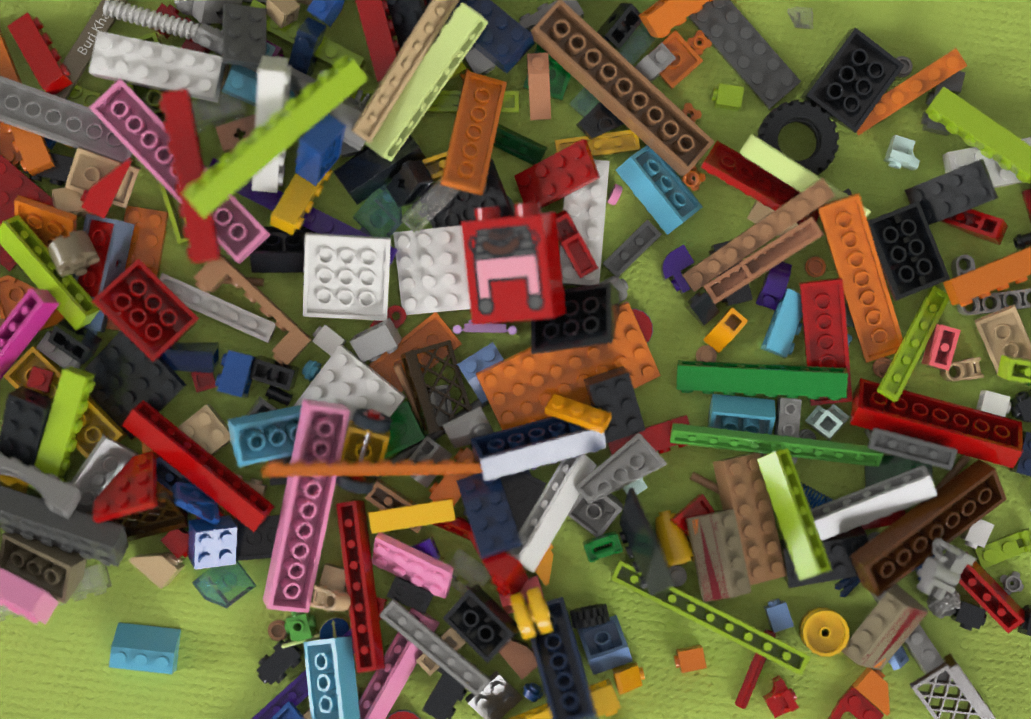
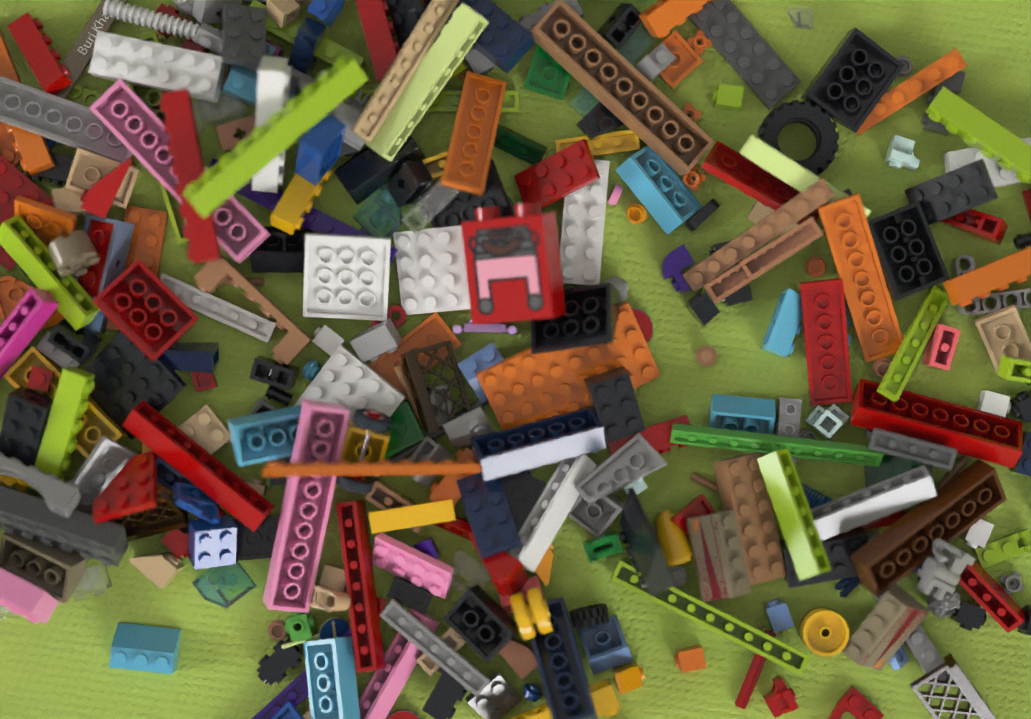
(235, 374): blue brick -> none
(539, 86): nougat slope -> none
(574, 245): red slope -> none
(578, 413): light orange plate -> none
(632, 248): dark grey plate -> none
(636, 213): none -> light orange plate
(702, 215): none -> black beam
(725, 329): light orange slope -> none
(762, 379): green brick -> none
(774, 285): dark purple brick -> none
(874, 688): orange slope -> none
(965, 370): tan piece -> none

